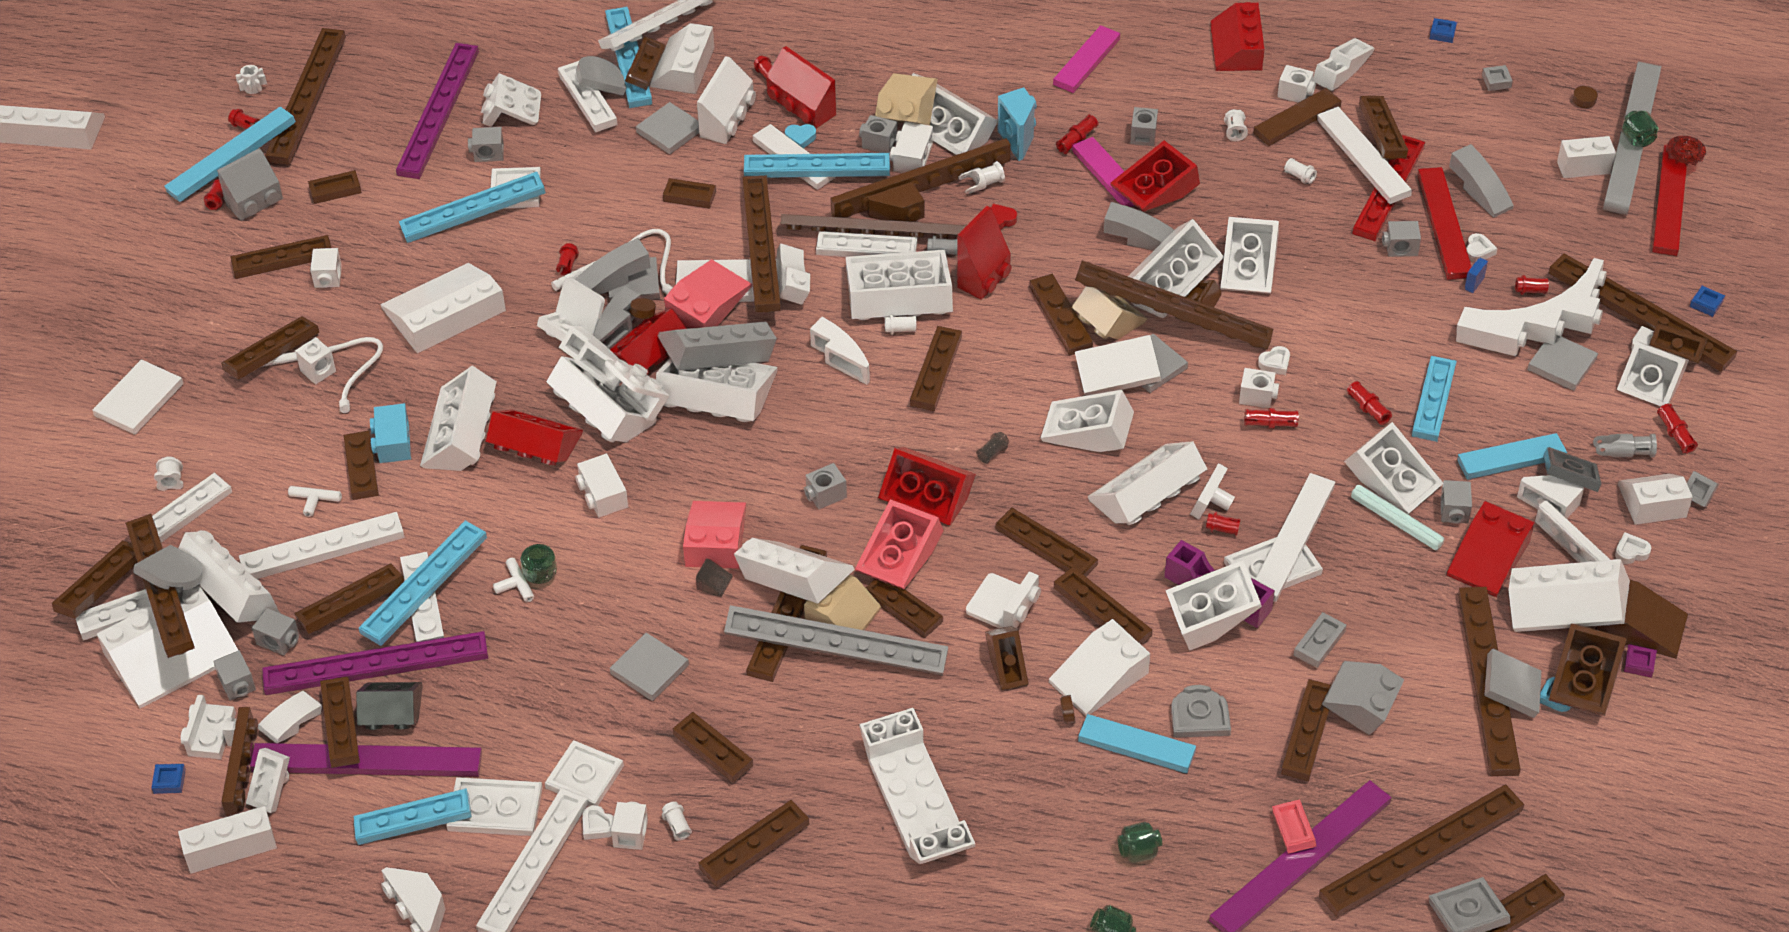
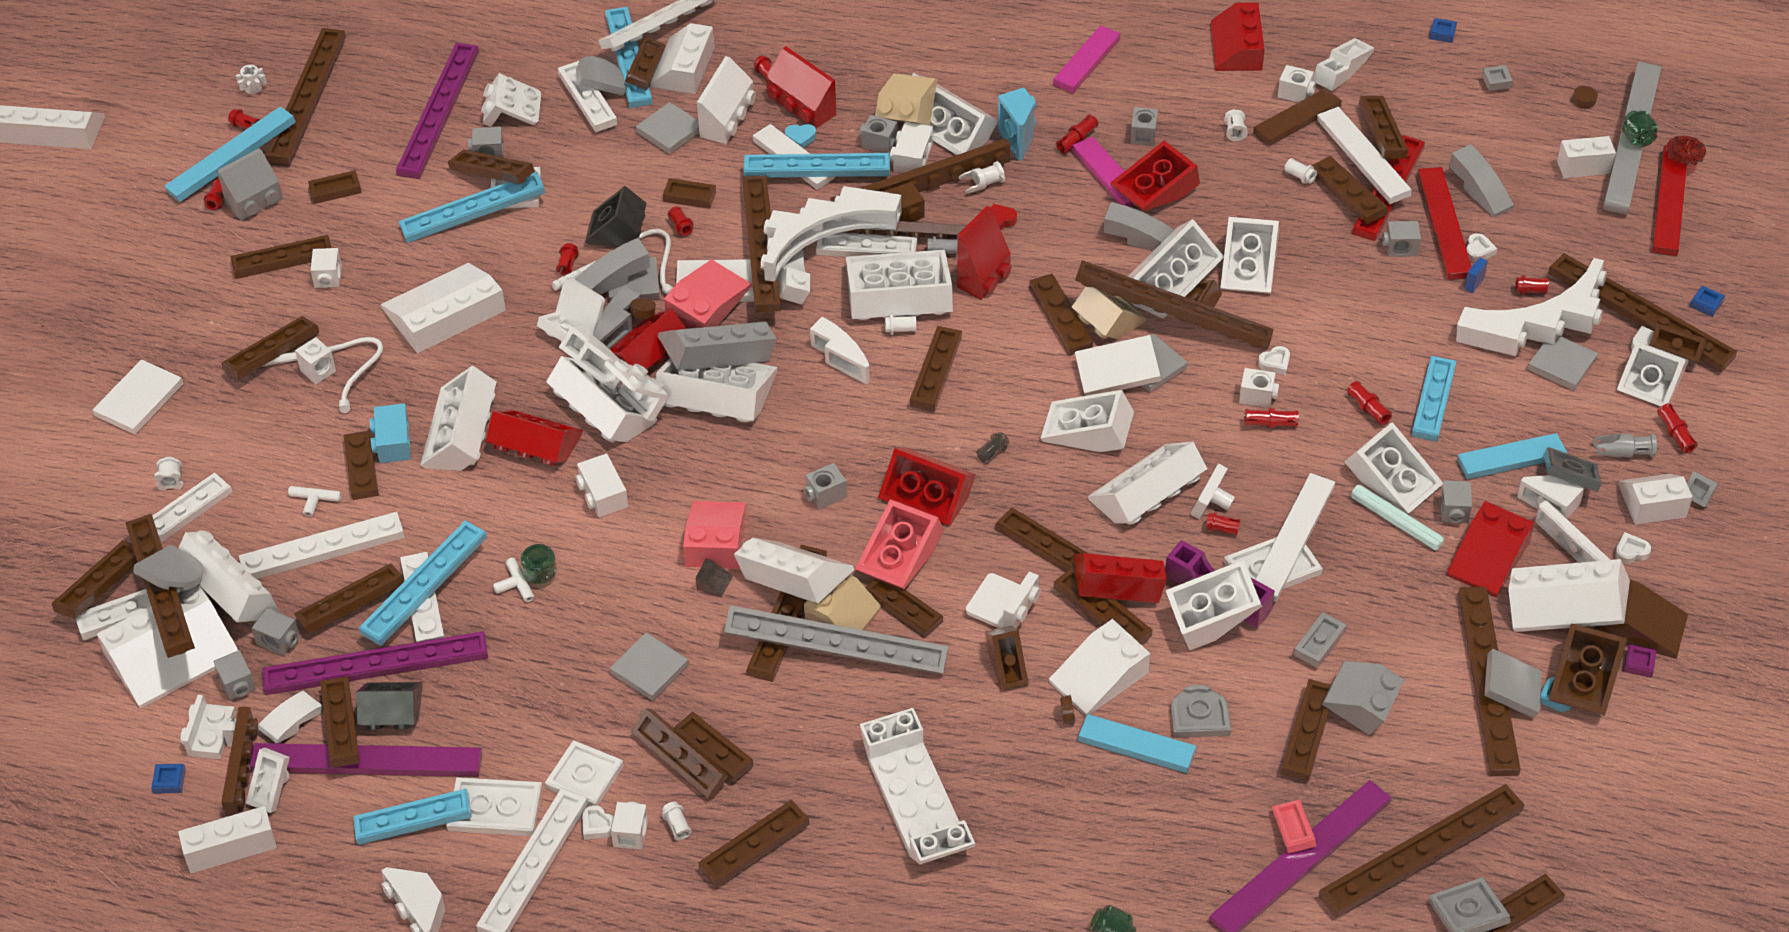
(491, 166): none -> reddish brown plate
(617, 219): none -> pearl dark grey slope
(679, 753): none -> reddish brown plate
(682, 224): none -> red pin
(820, 218): none -> white arch
(1120, 577): none -> red slope
(1139, 842): clear green head -> none
(1349, 190): none -> reddish brown plate

